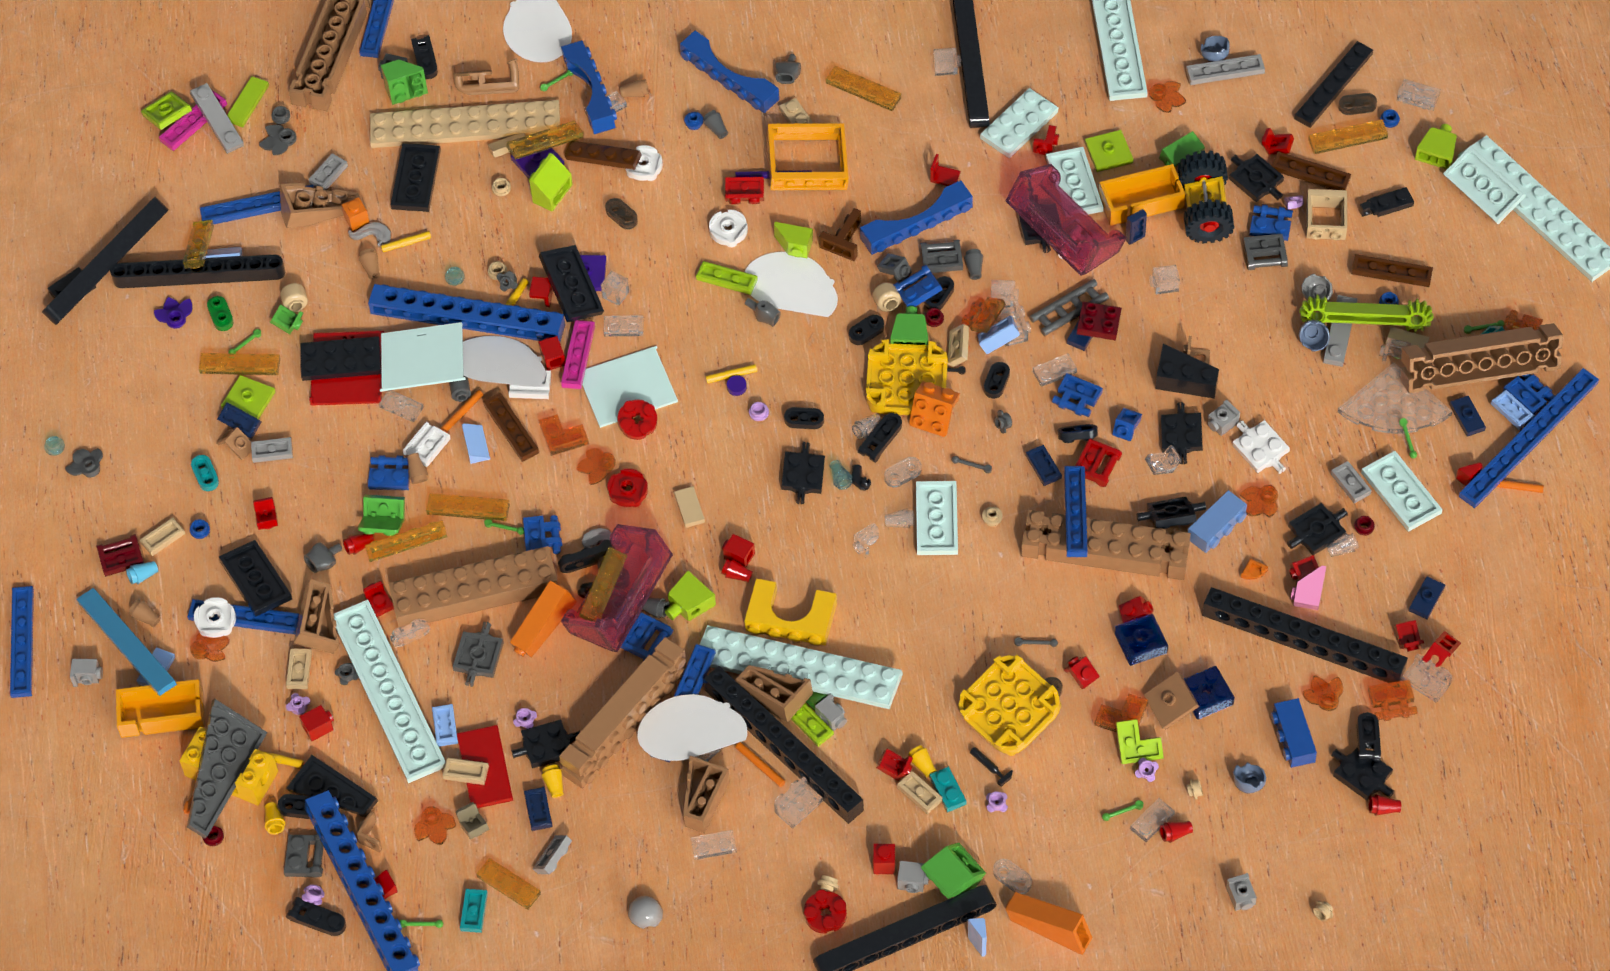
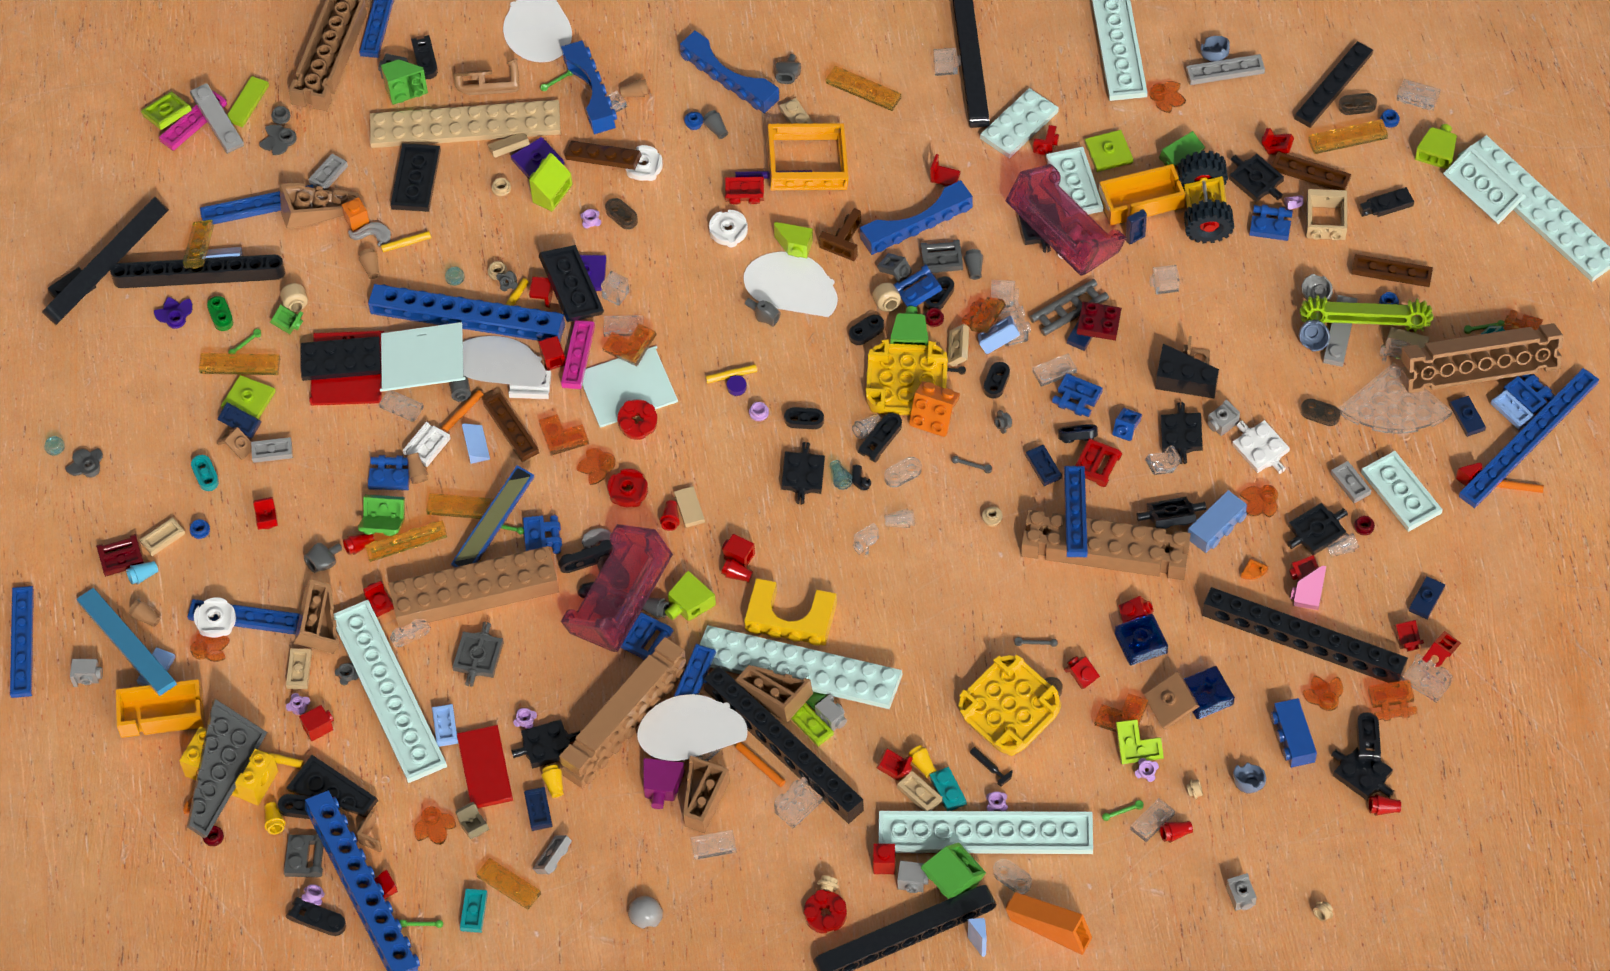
(255, 578): black plate -> none
(465, 771): tan tile -> none
(494, 517): none -> olive tile
(542, 619): orange slope -> none
(544, 139): clear yellow plate -> none
(590, 214): none -> lavender plate
(603, 585): clear yellow plate -> none
(630, 349): none -> clear orange plate
(662, 780): none -> magenta torso
(670, 518): none -> red cone
(726, 277): lime tile -> none
(936, 517): light aqua plate -> none
(988, 831): none -> light aqua plate
(1265, 246): dark grey plate -> none
(1320, 412): none -> clear smoke plate
(1403, 422): bright green hinge -> none

